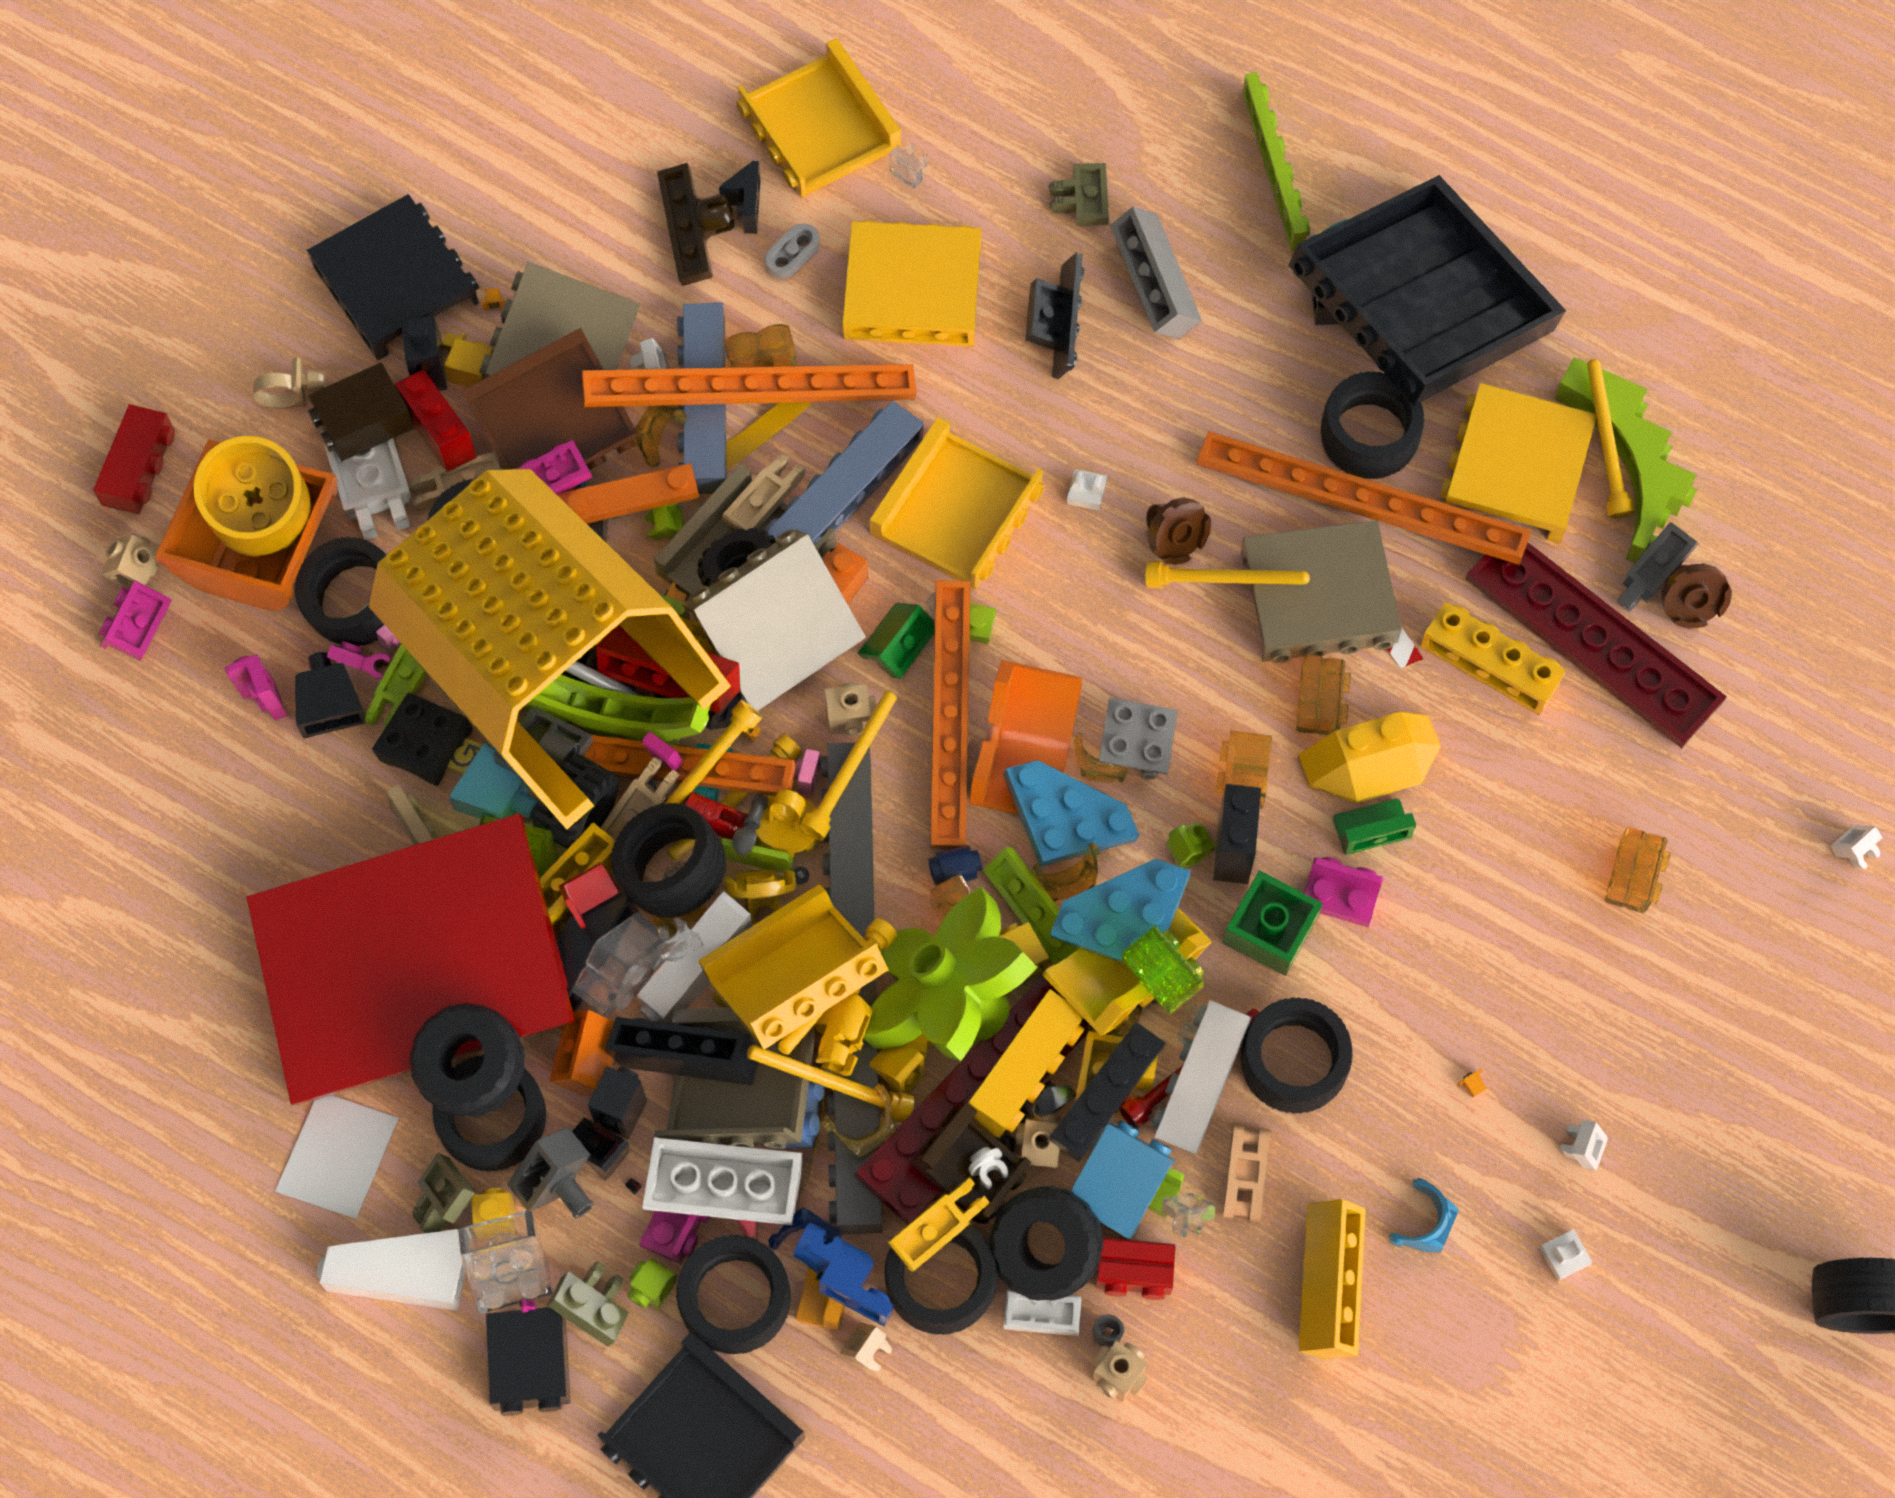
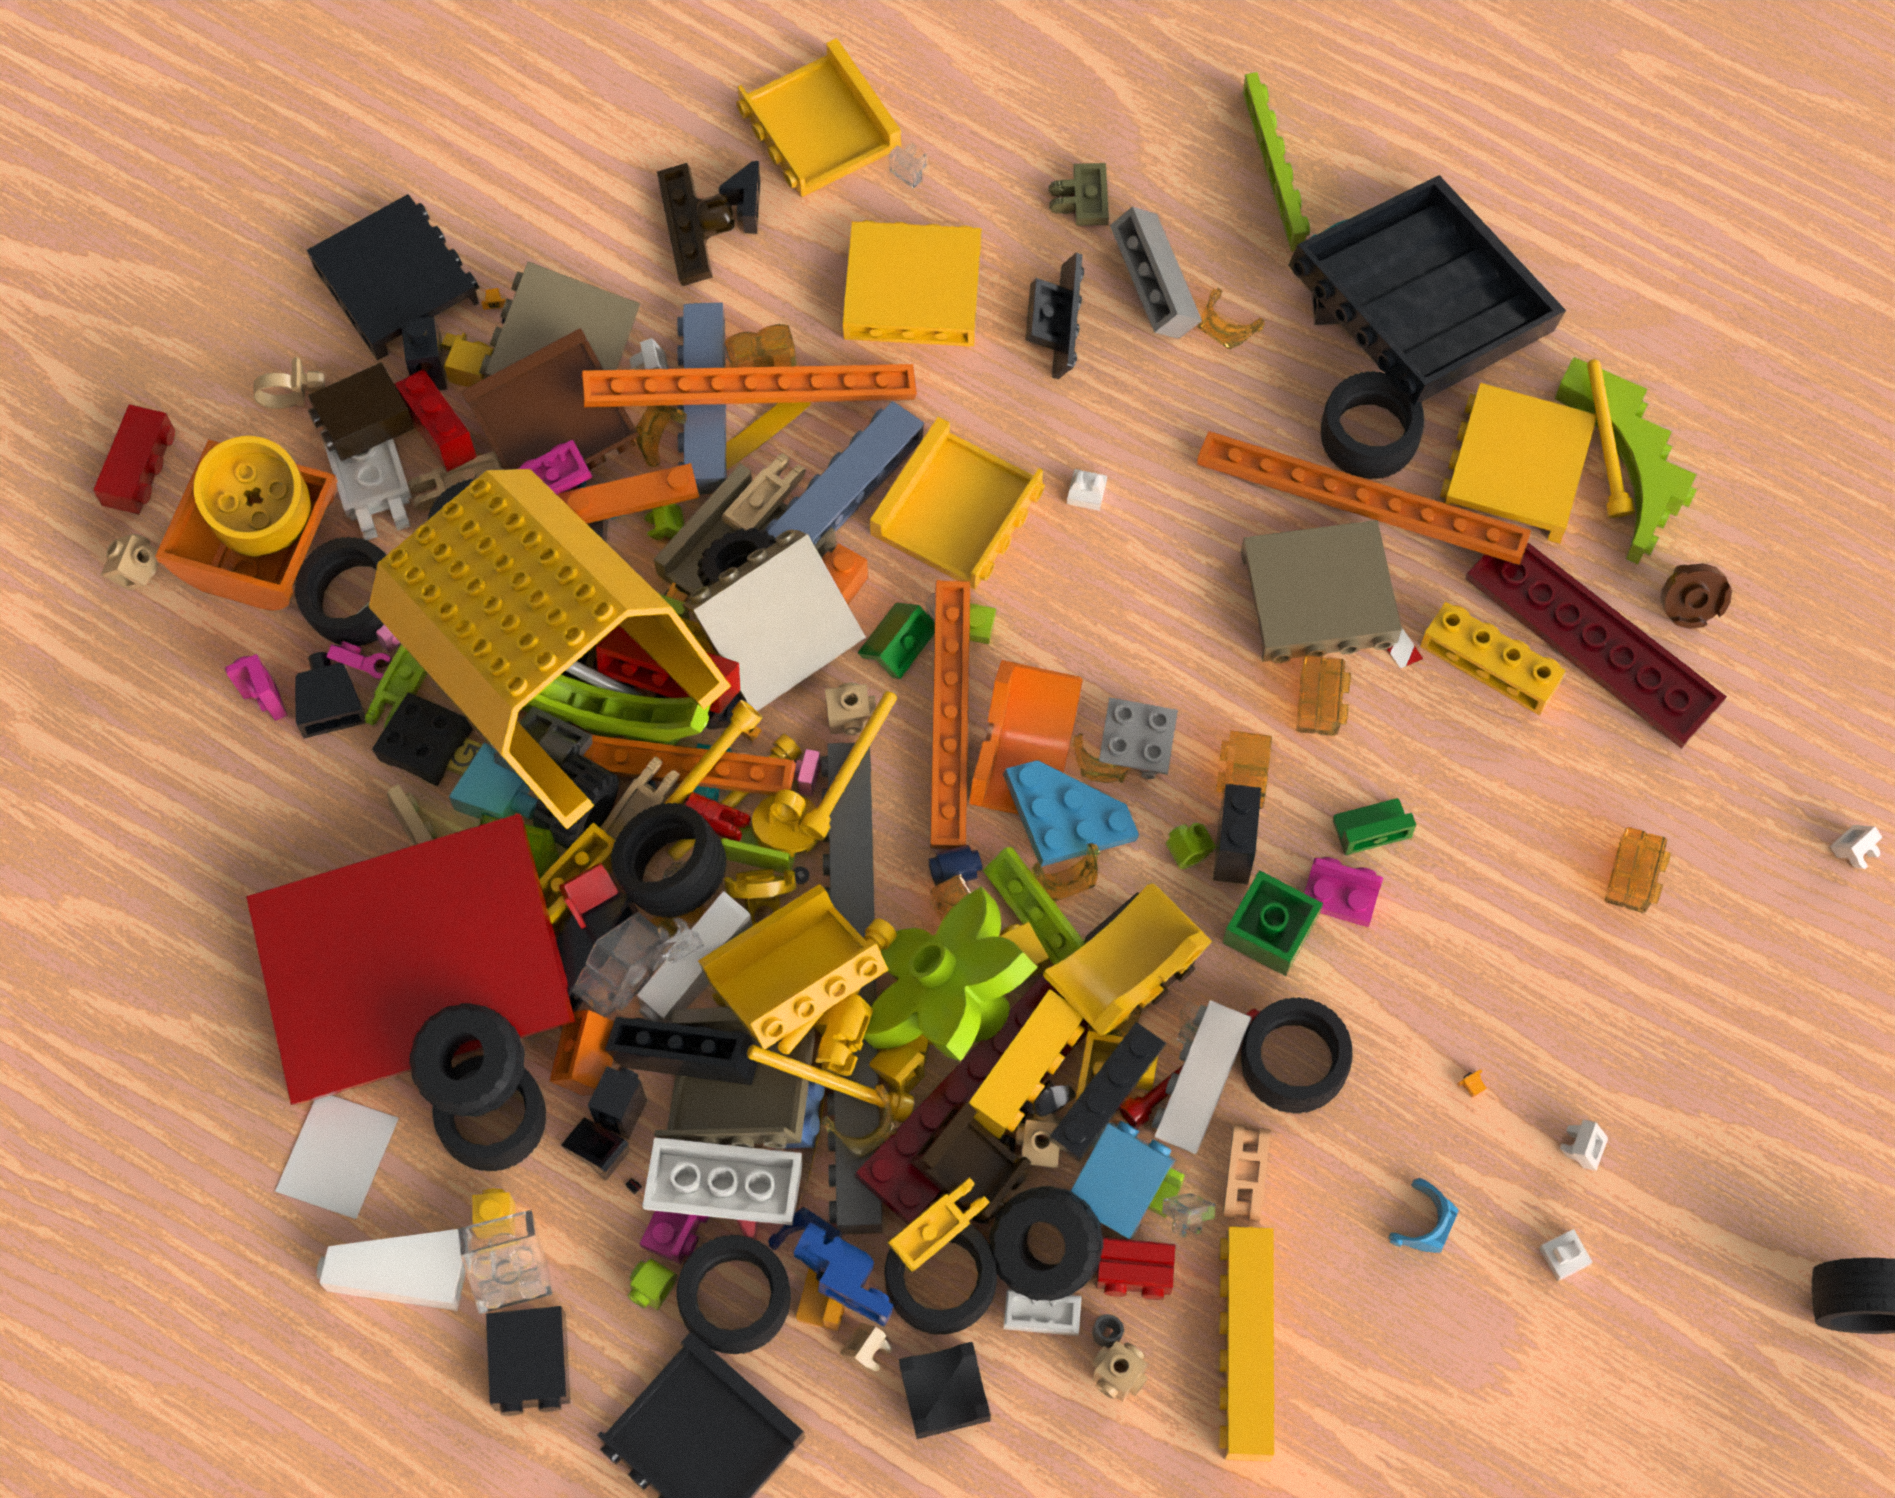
(135, 621): dark pink bracket -> none
(444, 1195): olive hinge -> none
(527, 1305): dark pink piece -> none
(551, 1173): dark grey brick -> none
(589, 1308): olive hinge -> none
(663, 751): dark pink tile -> none
(746, 837): dark grey piece -> none
(789, 251): light grey plate -> none
(944, 1390): none -> black brick
(985, 1161): white plate -> none
(1122, 909): dark azure plate -> none
(1159, 575): yellow piece -> none
(1163, 968): clear neon green brick -> none
(1177, 529): reddish brown tile -> none
(1222, 331): none -> clear yellow helmet
(1248, 1344): none -> yellow brick
(1332, 1279): yellow brick -> none
(1372, 757): yellow wedge -> none
(1656, 565): dark grey hinge -> none

